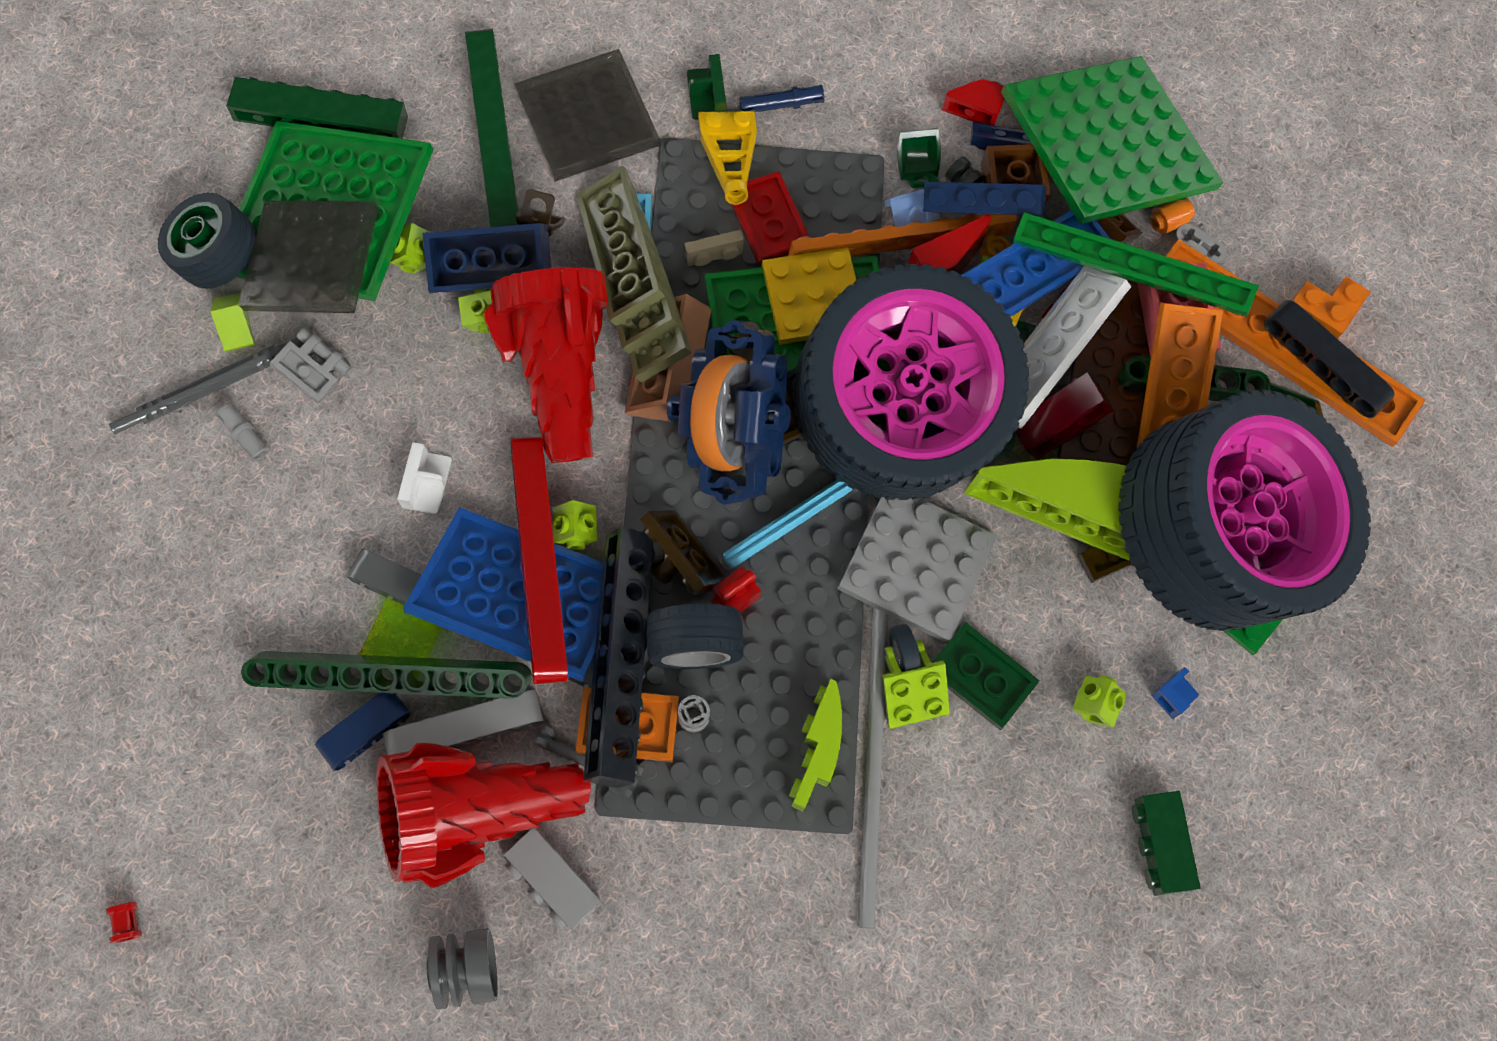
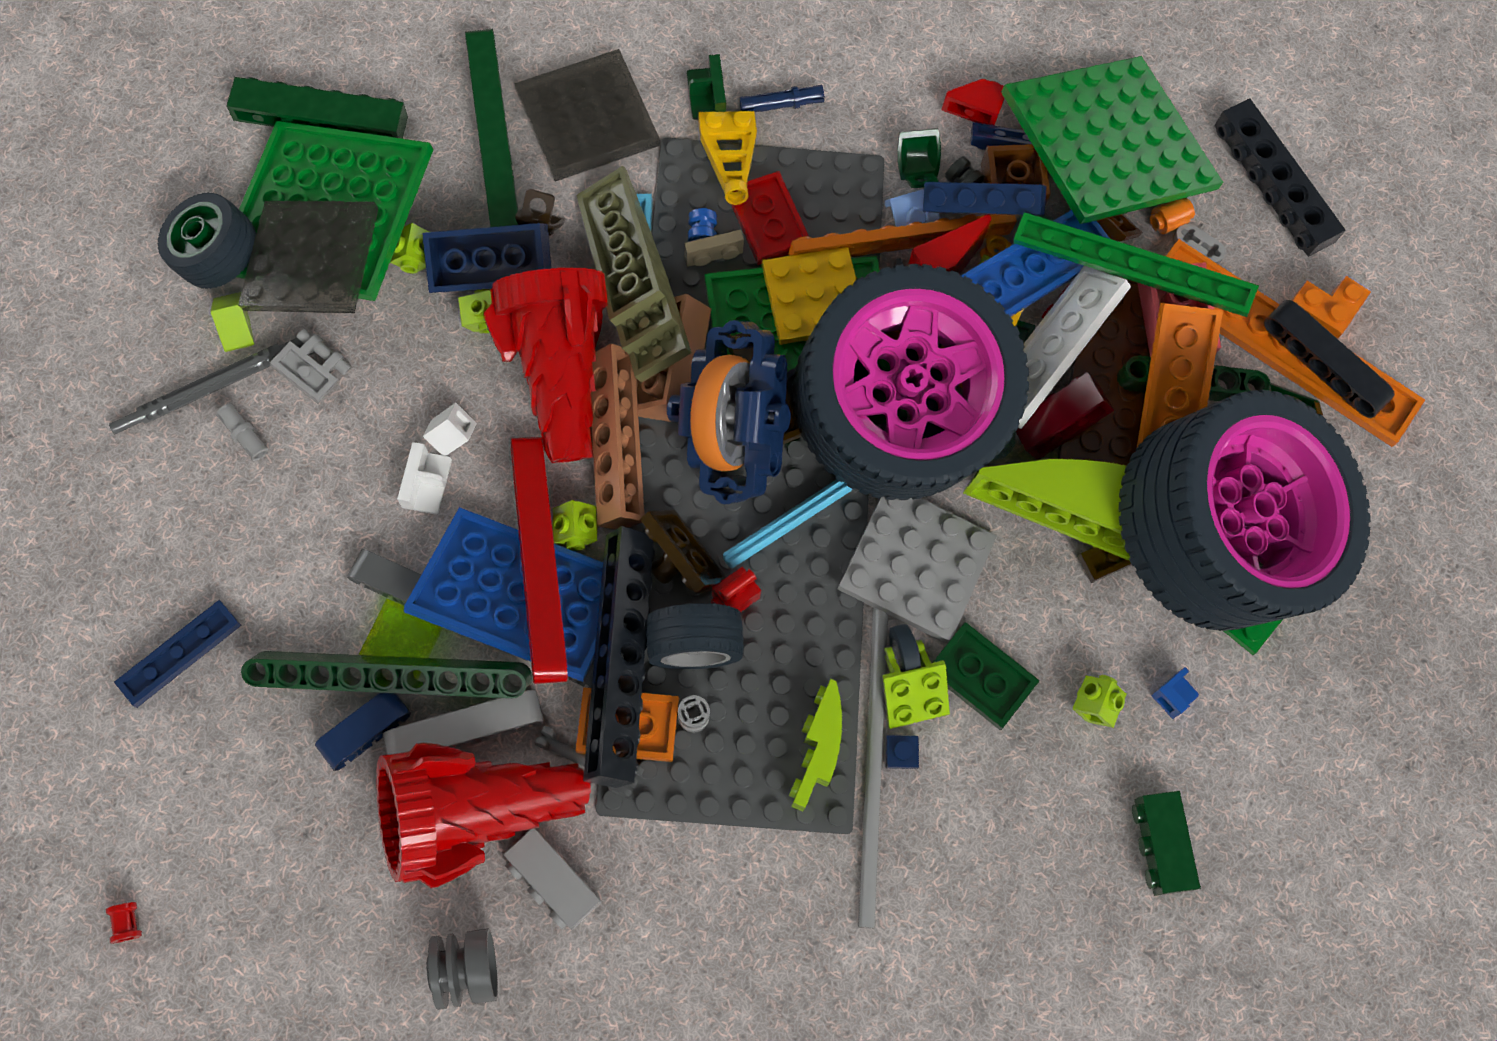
(177, 654): none -> dark blue plate
(449, 429): none -> white panel
(616, 440): none -> nougat brick
(702, 224): none -> blue wheel
(902, 752): none -> dark blue plate
(1252, 137): none -> black brick

